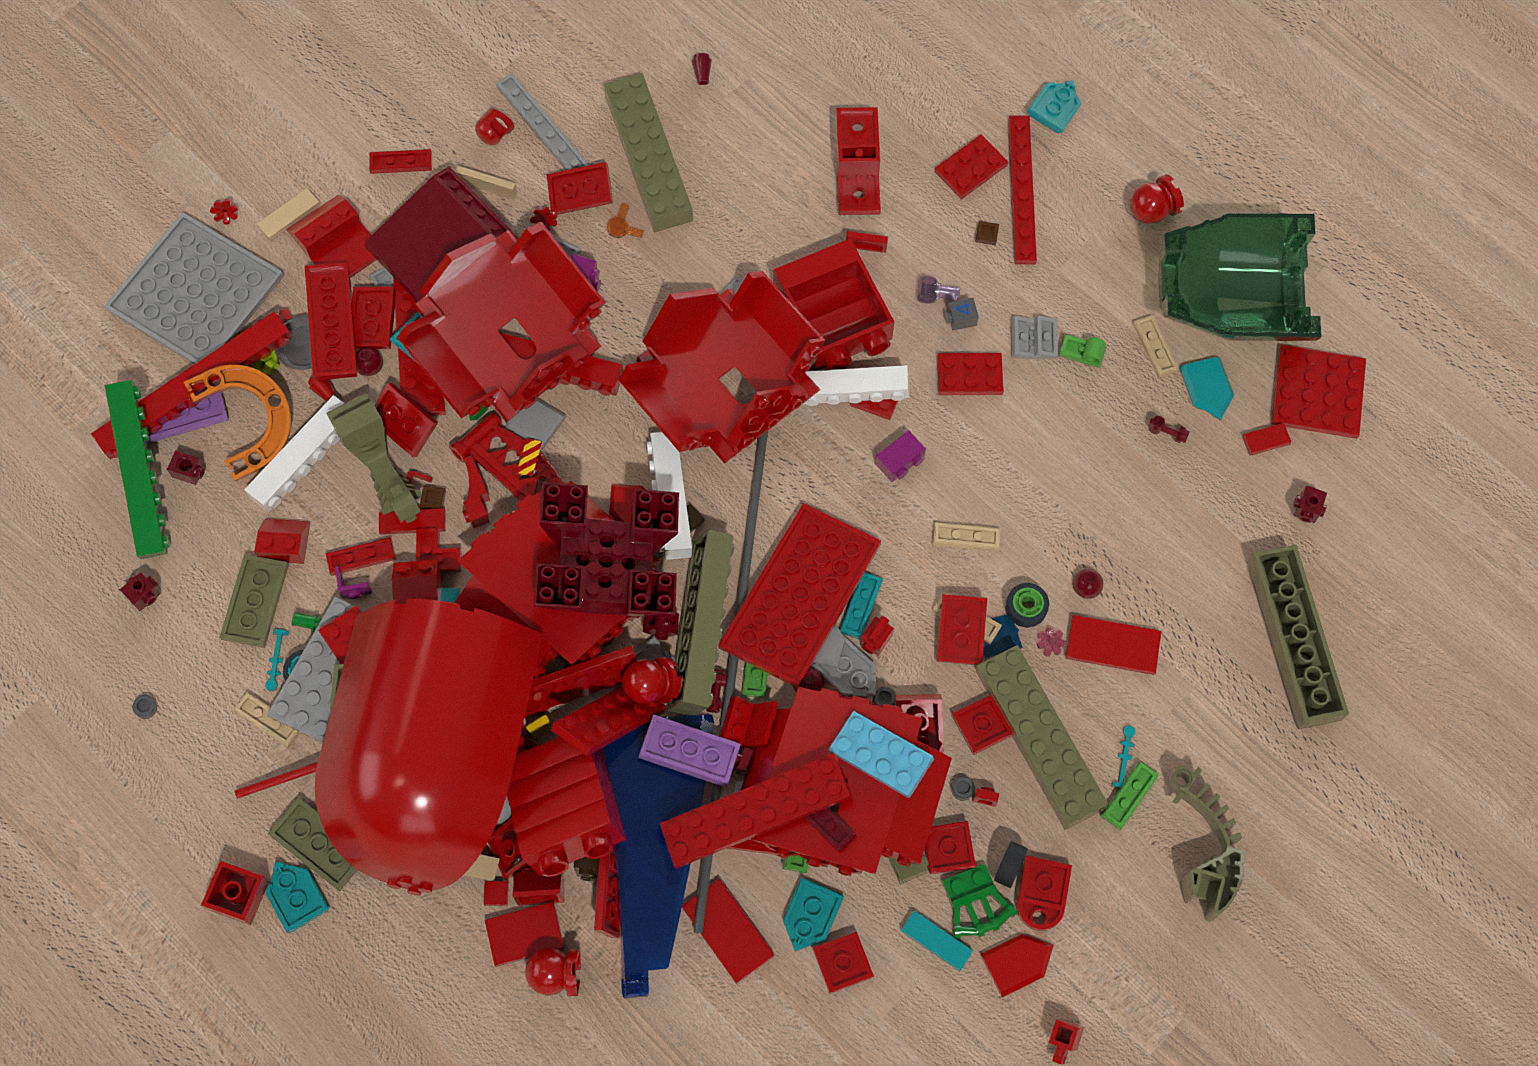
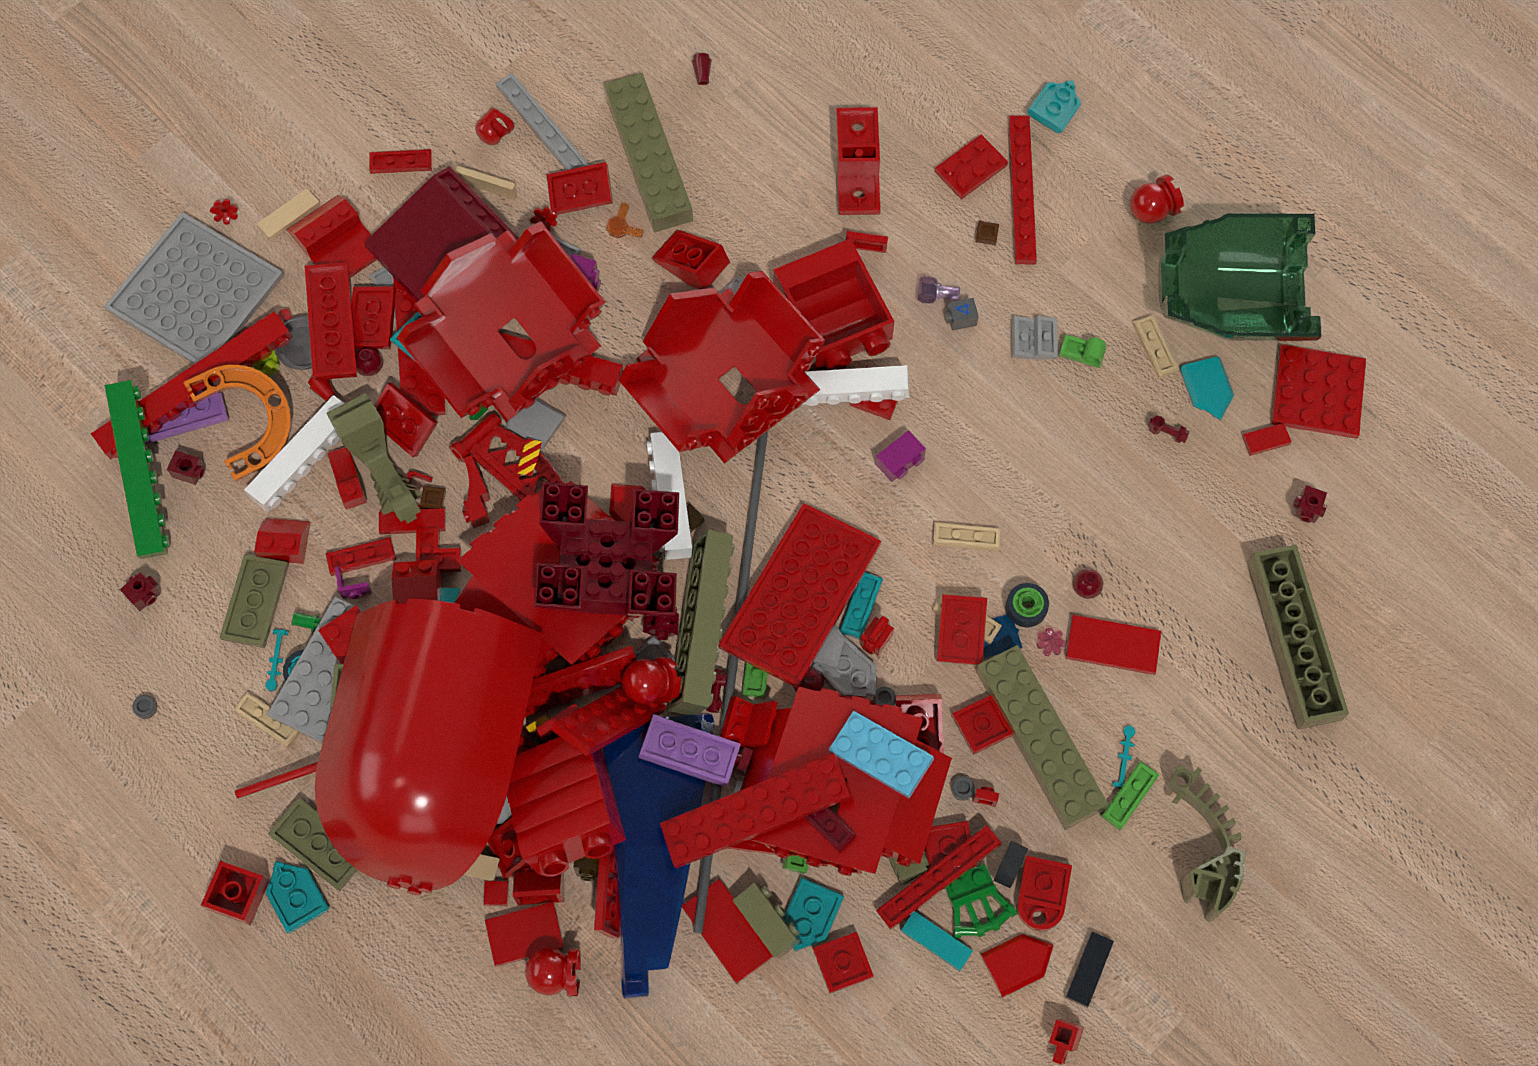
(346, 478): none -> red slope
(544, 731): none -> red tile
(692, 259): none -> red slope
(767, 919): none -> olive brick
(938, 877): none -> red tile
(970, 374): red plate -> none
(1089, 969): none -> black tile

